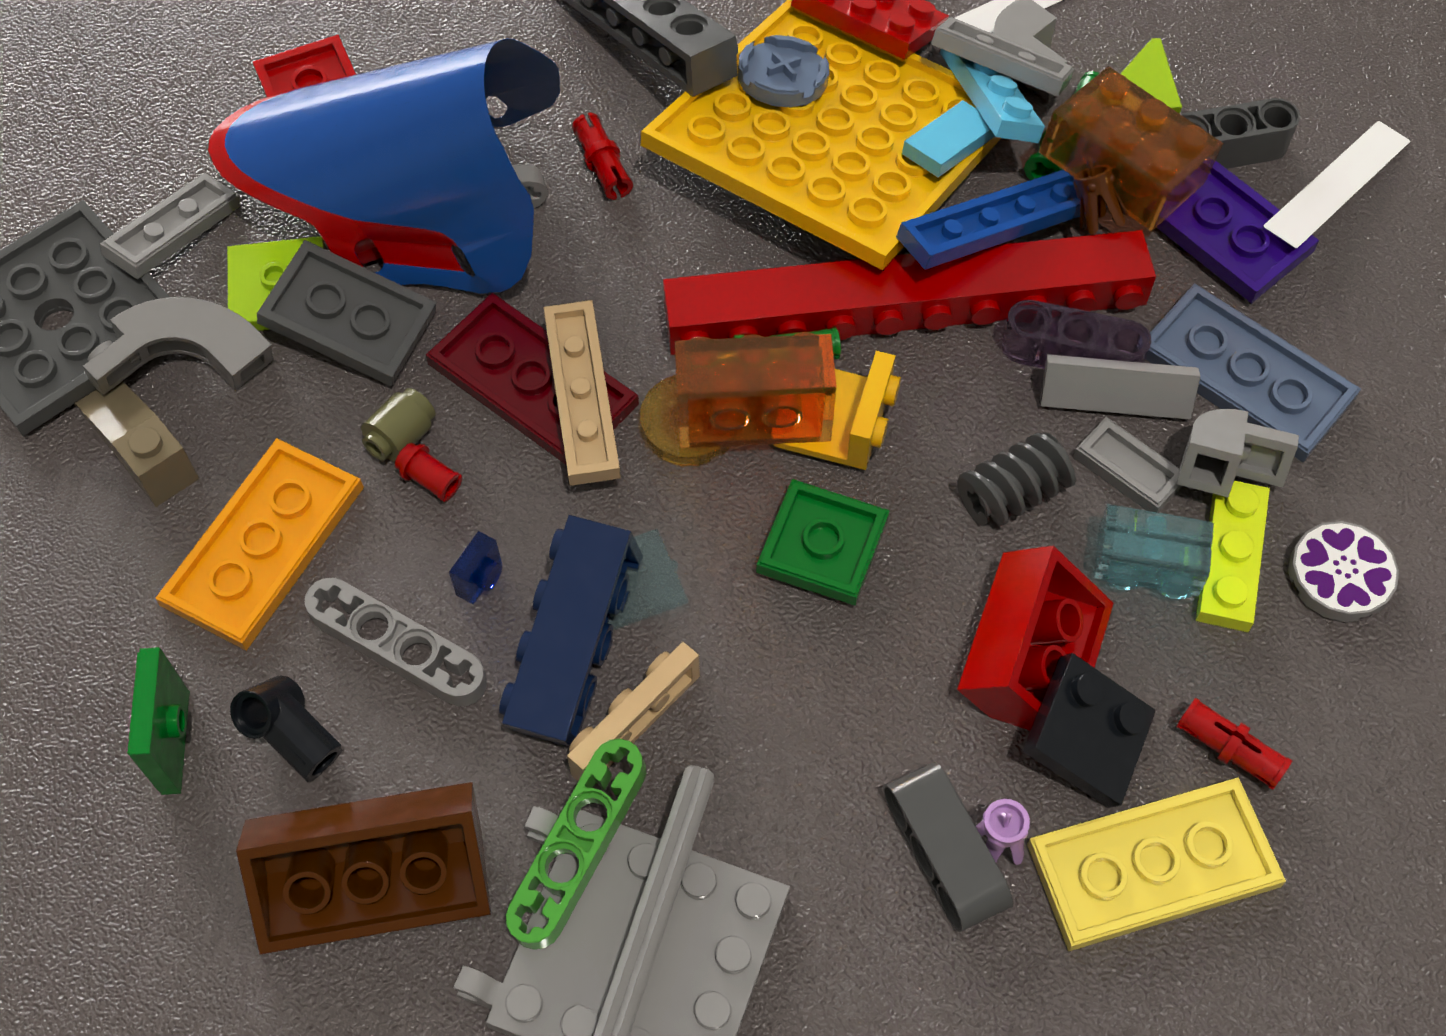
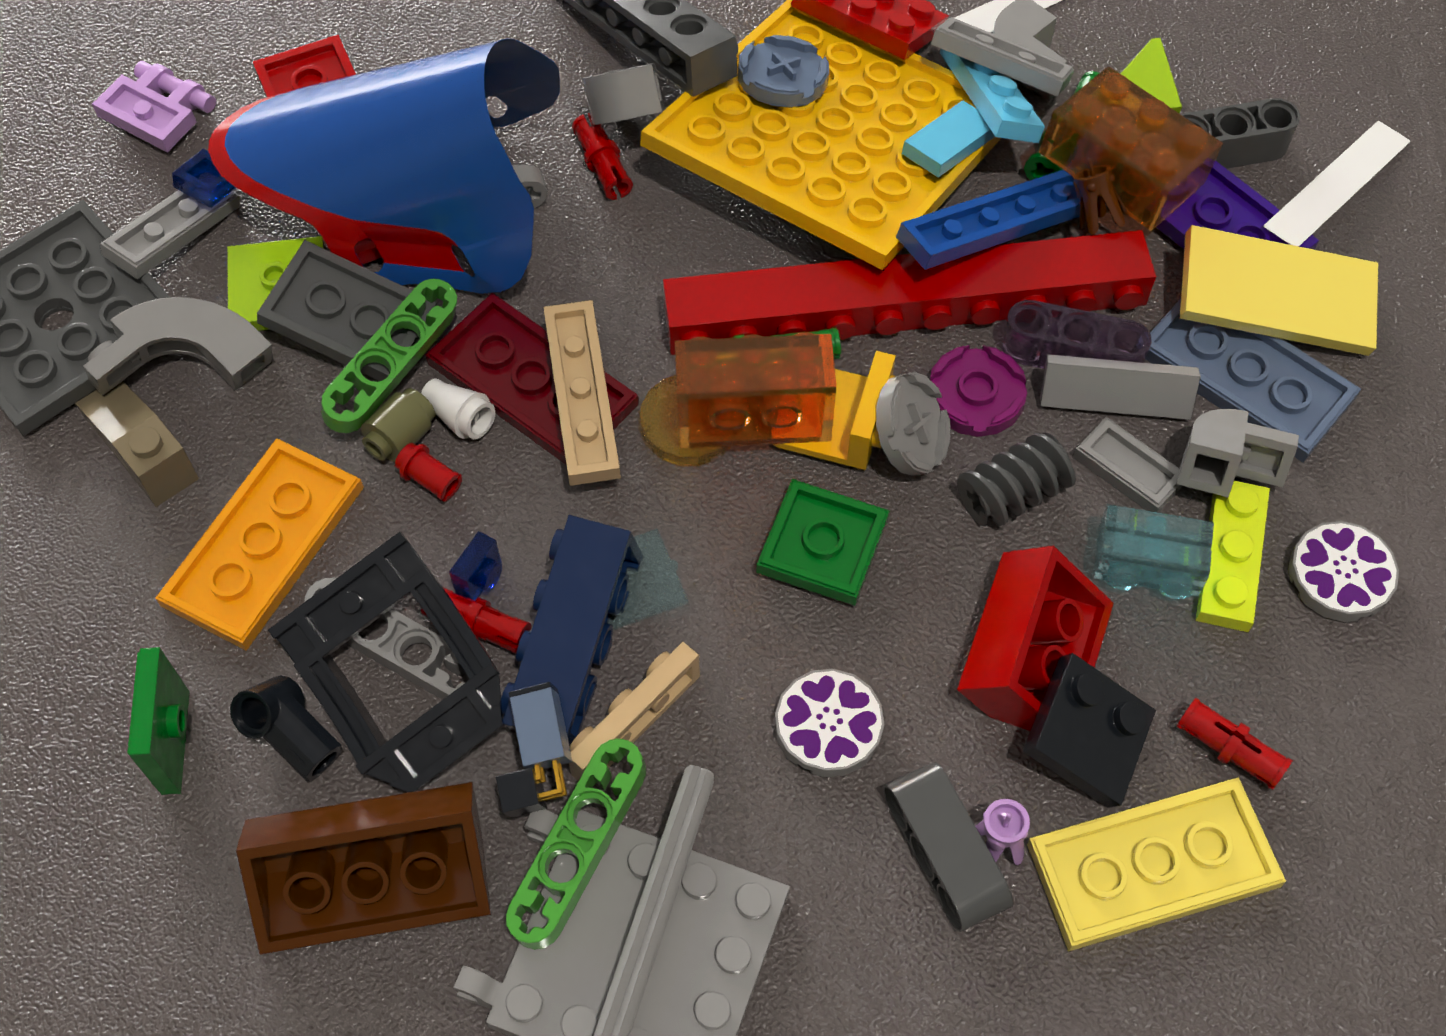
(147, 113): none -> lavender plate
(201, 180): none -> clear blue plate
(349, 607): none -> black wedge
(385, 351): none -> bright green beam
(461, 409): none -> white cone
(489, 622): none -> red pin
(541, 745): none -> piece
(623, 94): none -> light grey brick
(829, 722): none -> tile
(911, 424): none -> light grey tile
(980, 389): none -> magenta tile
(1279, 290): none -> light yellow tile

